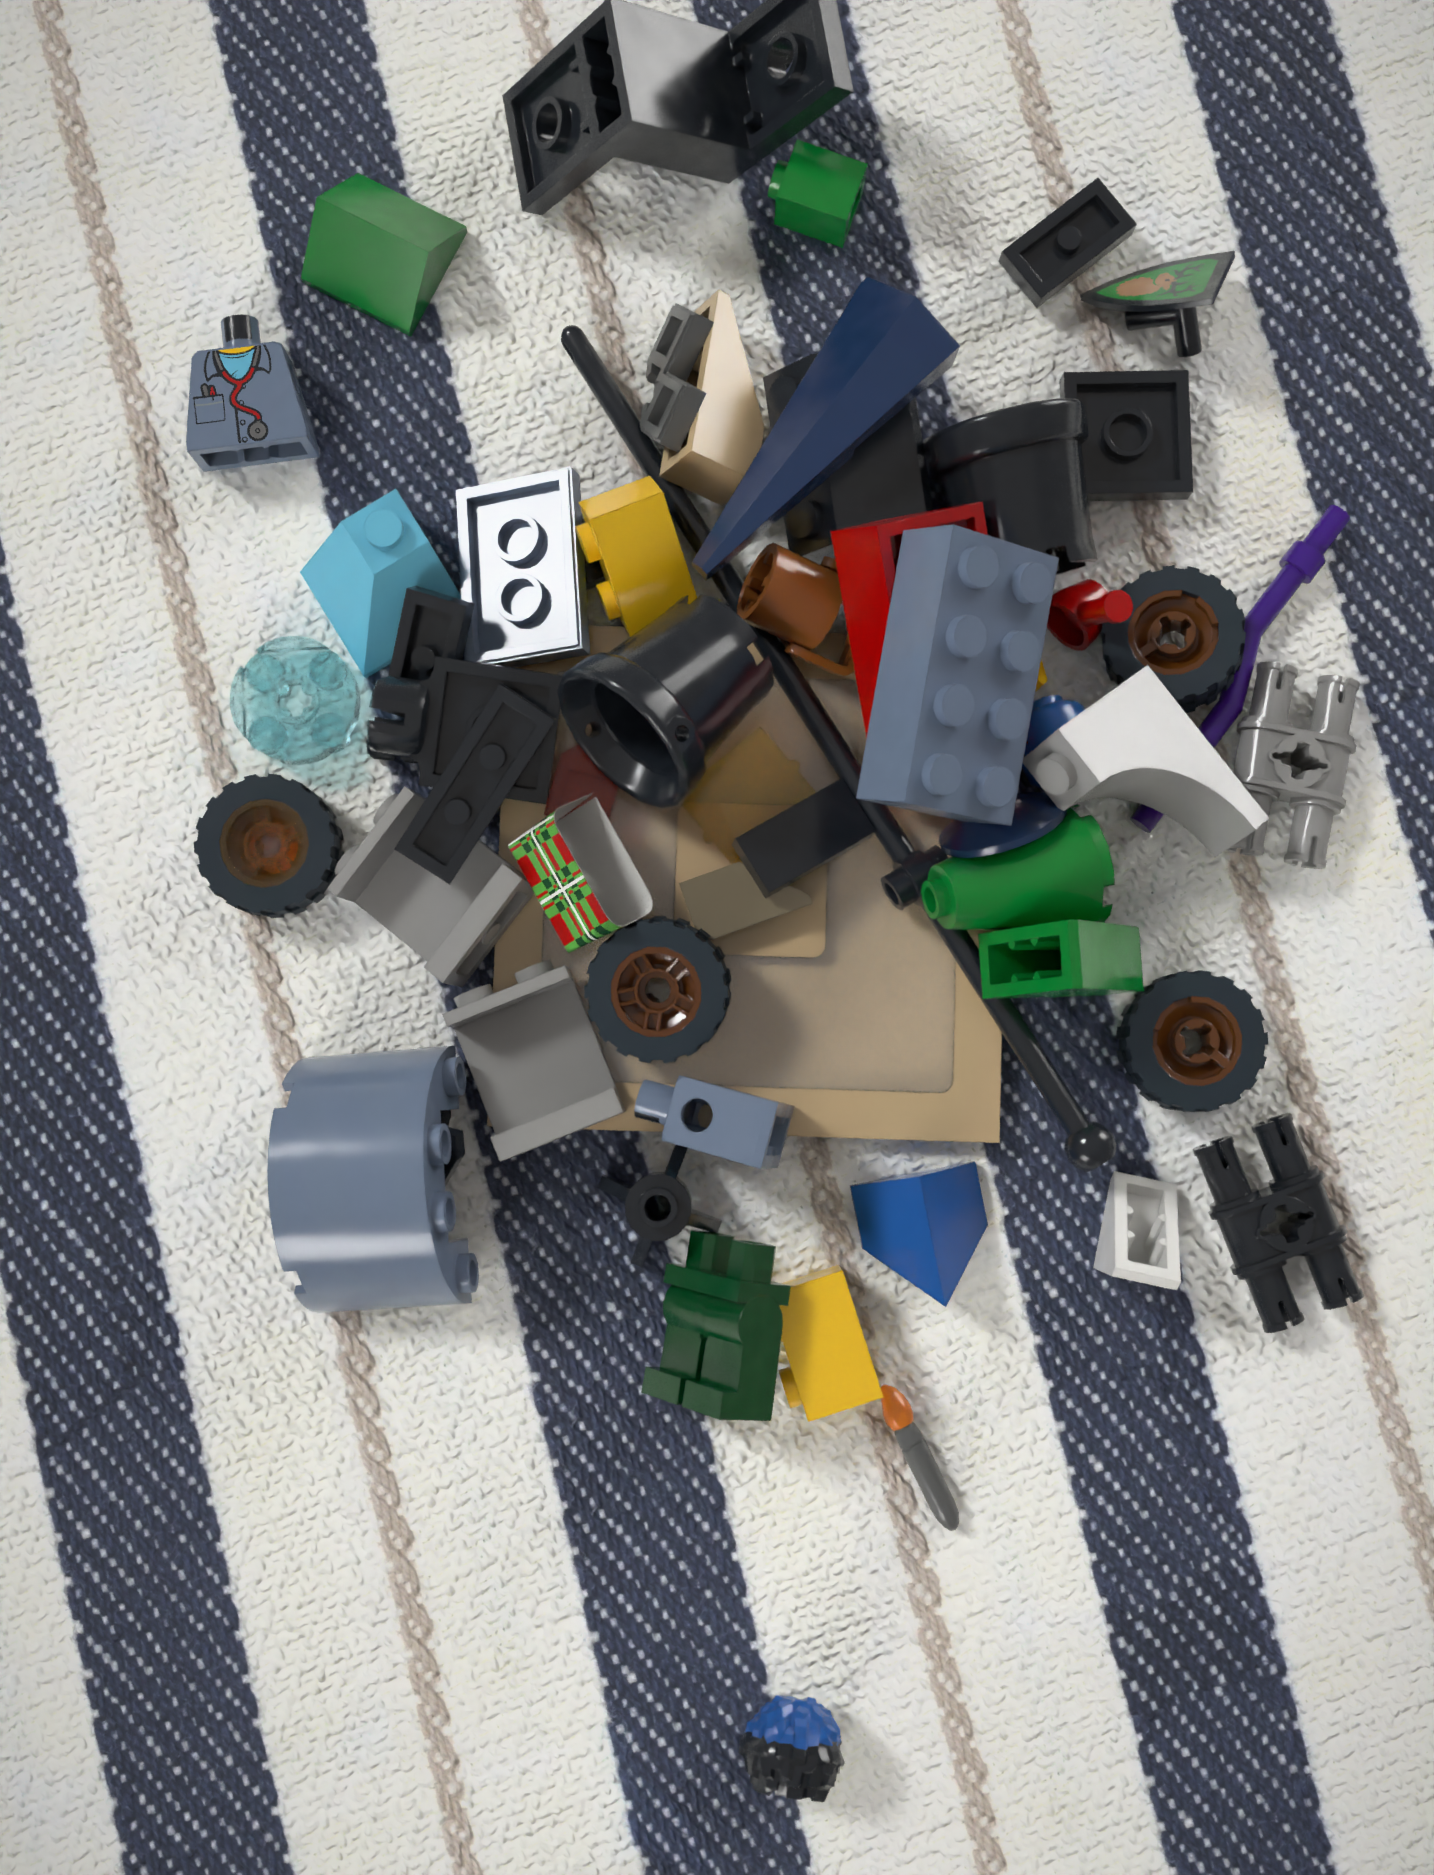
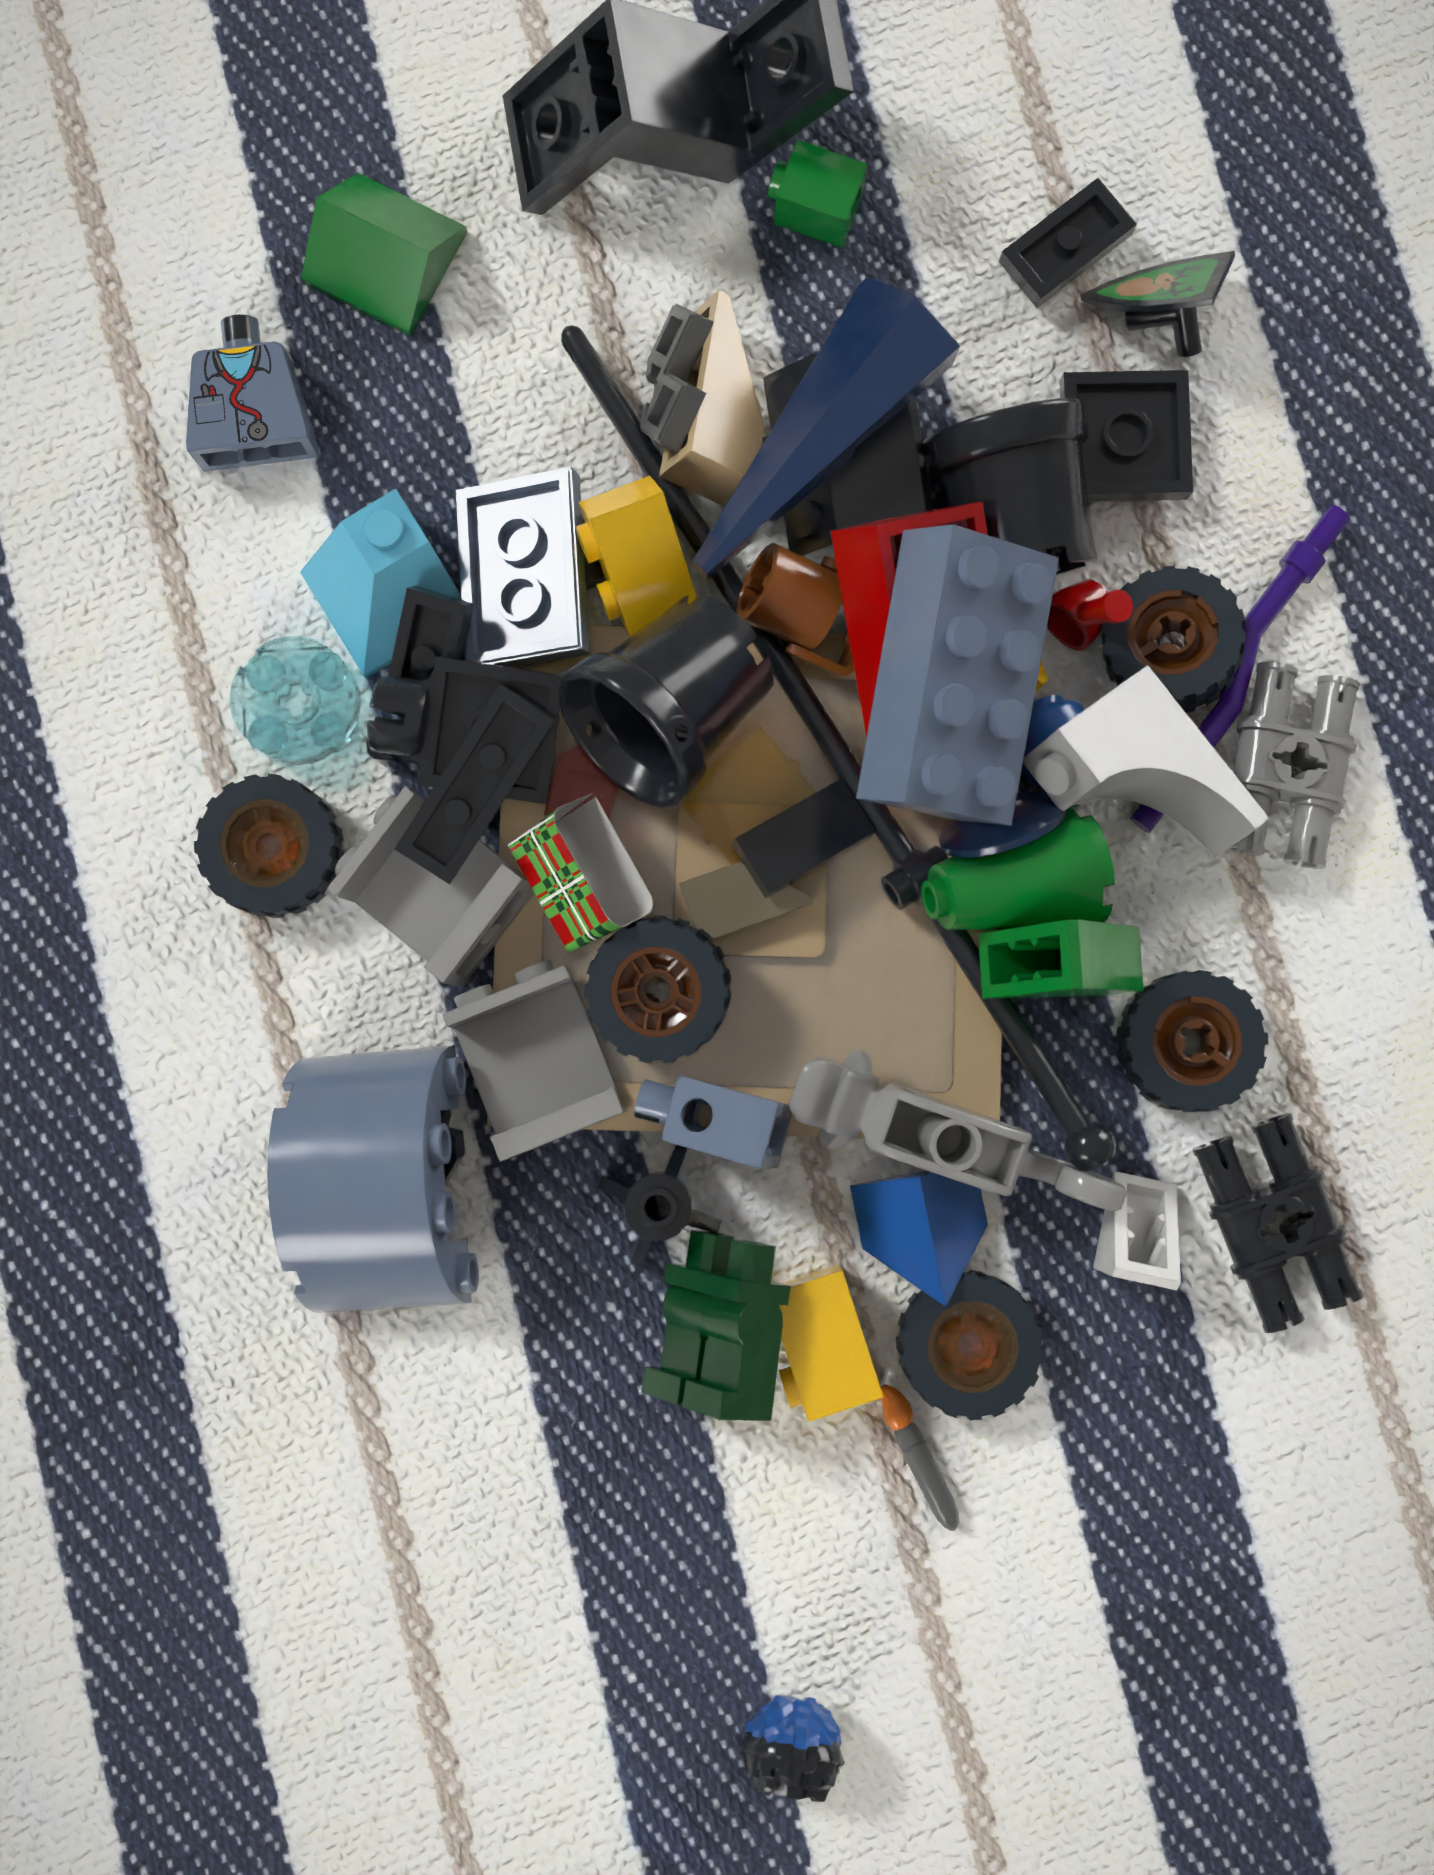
(933, 1133): none -> light grey animal
(977, 1381): none -> black wheel

